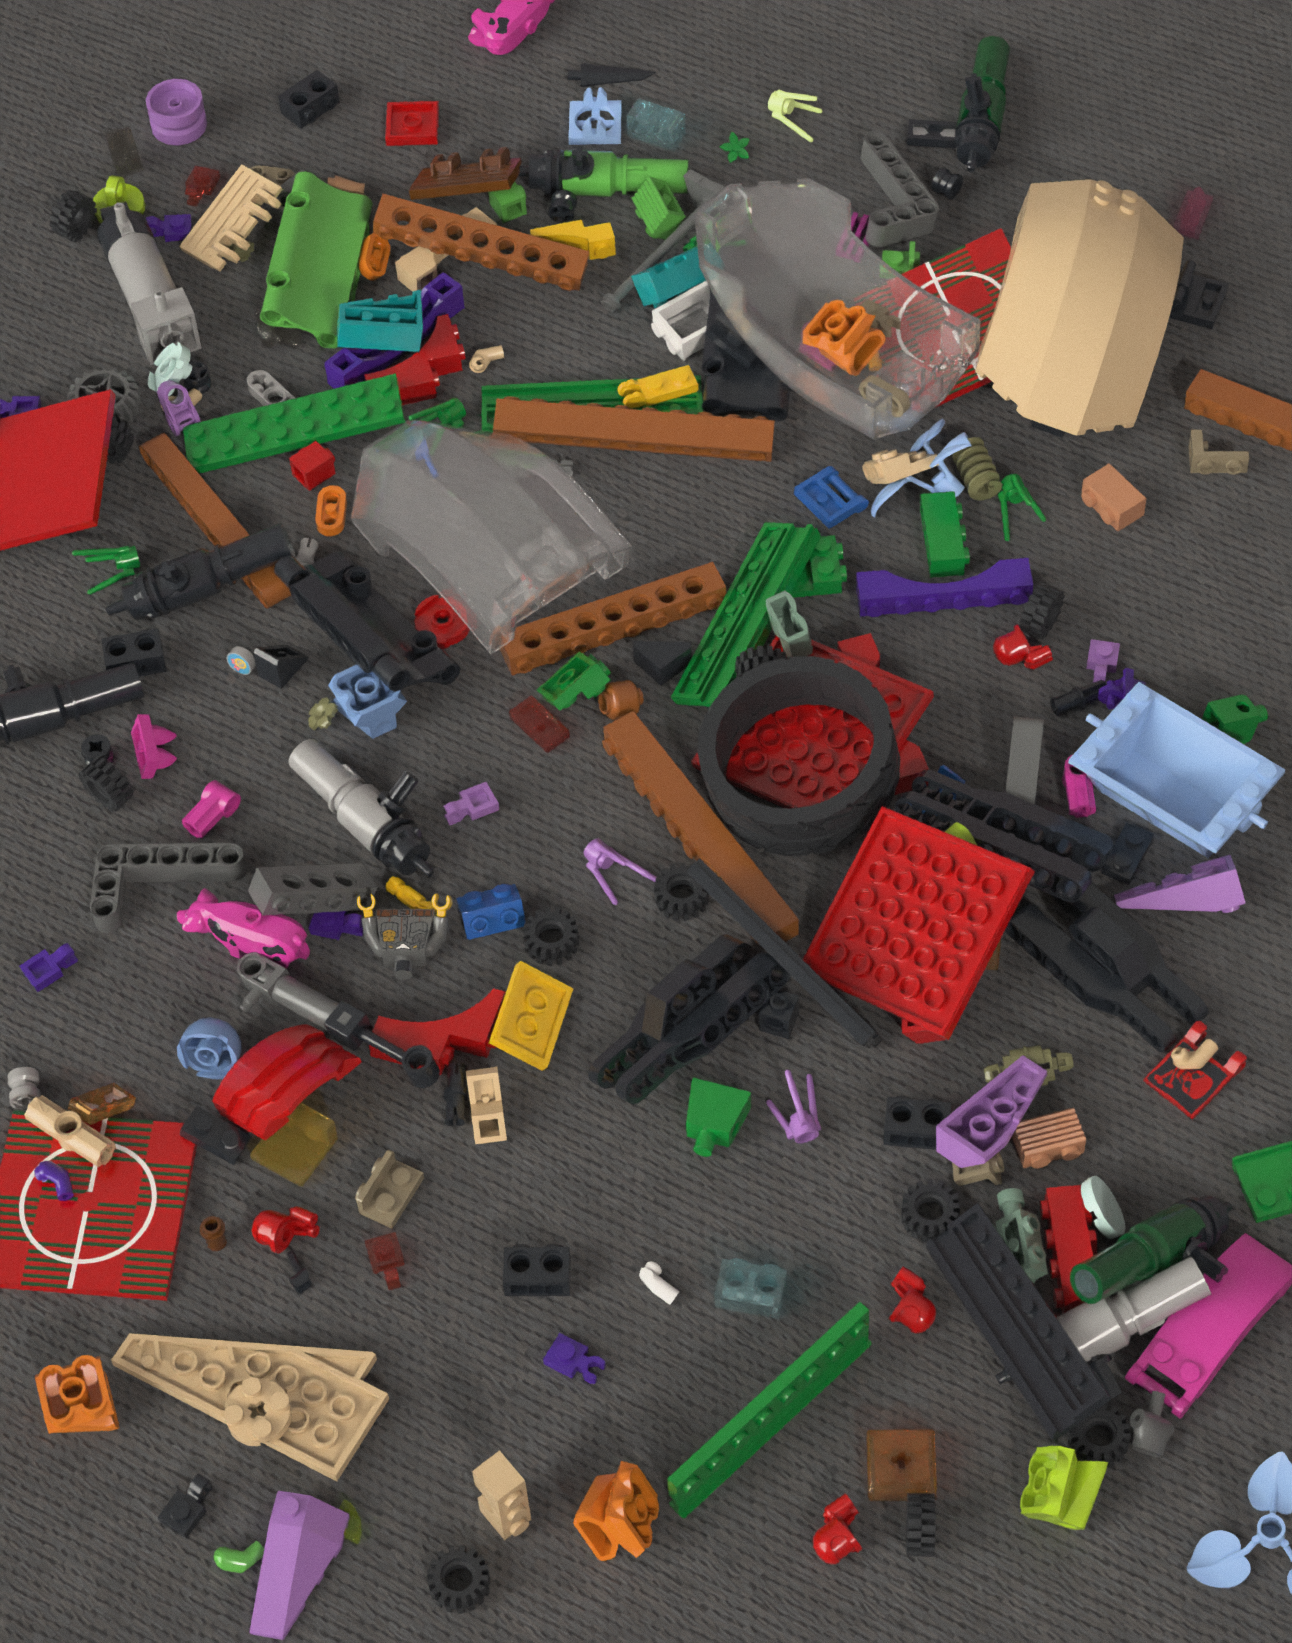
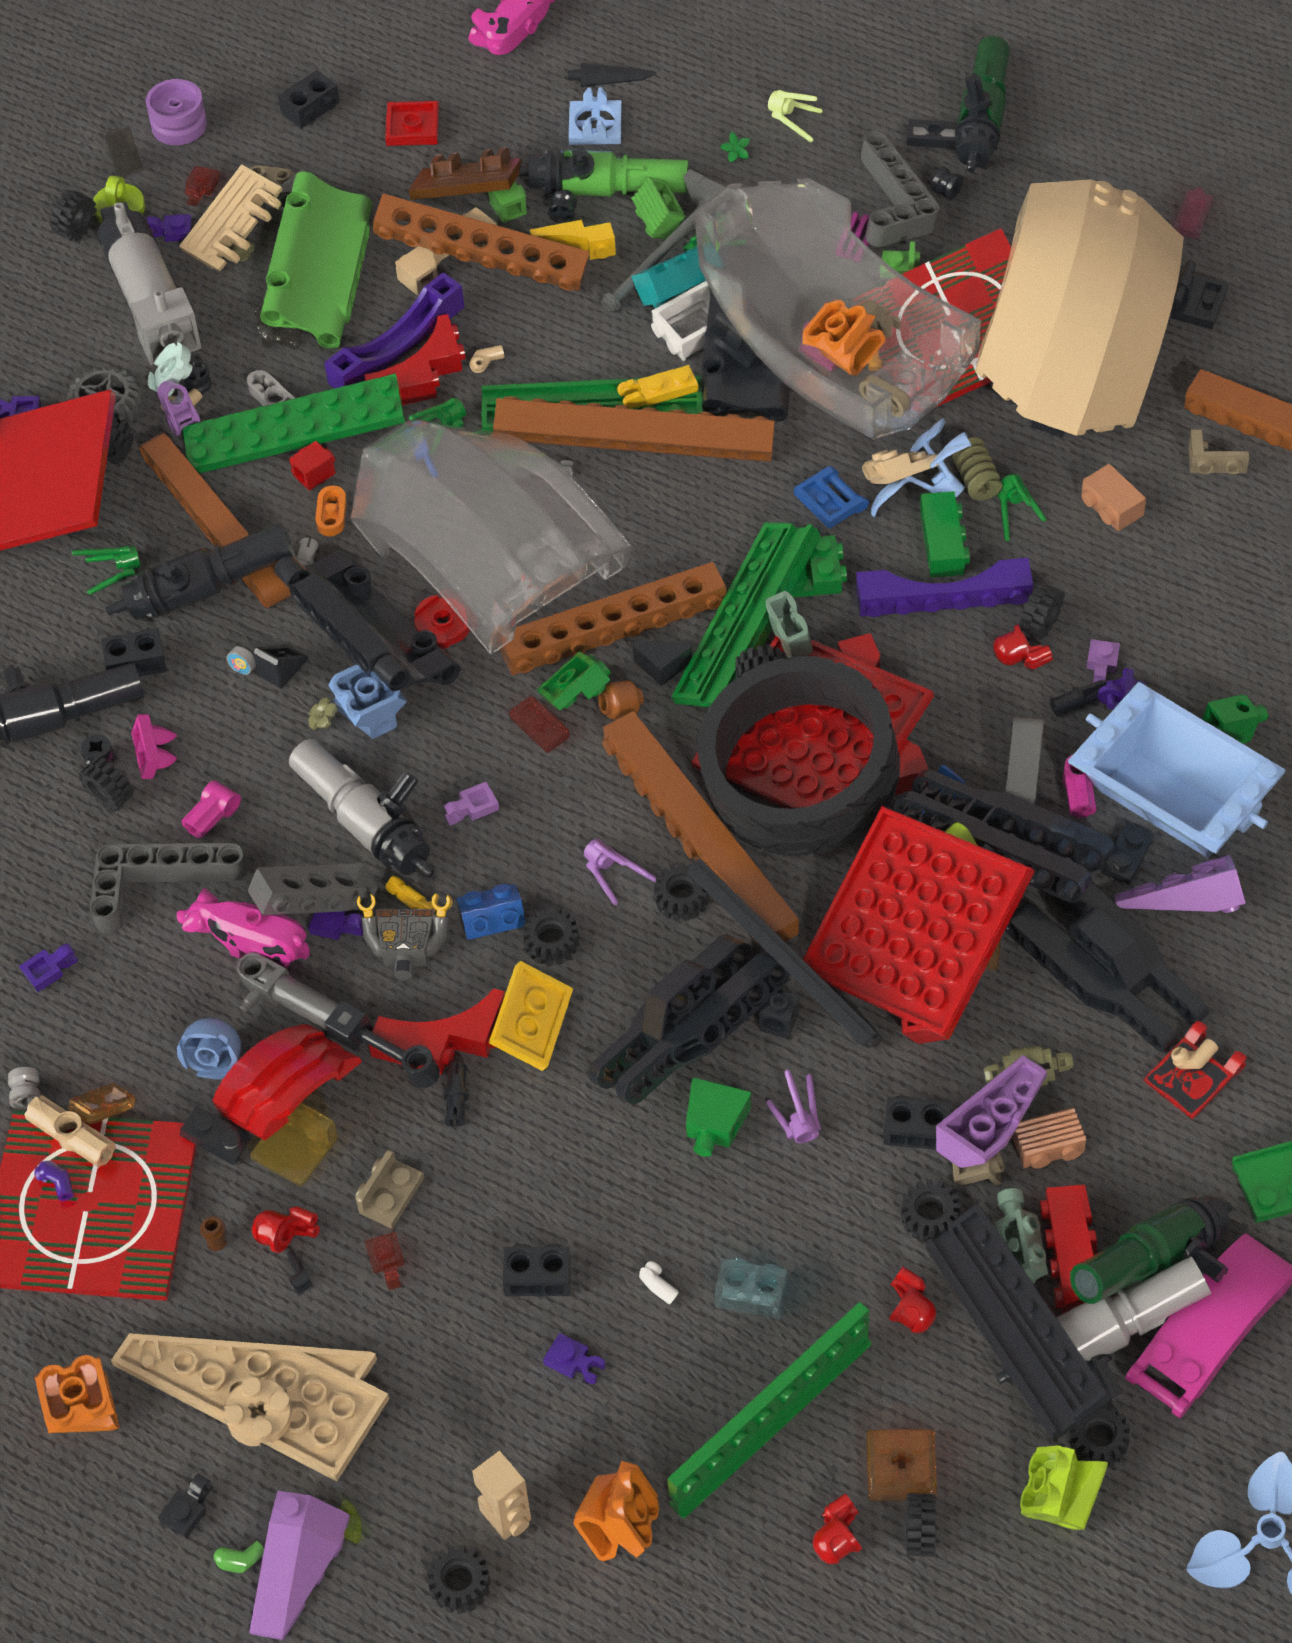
(346, 185): medium nougat cone -> none
(374, 257): orange plate -> none
(381, 324): teal wedge -> none
(486, 1105): tan brick -> none
(656, 125): clear light blue brick -> none
(1100, 1200): light aqua tile -> none
(1151, 1429): dark grey piece -> none

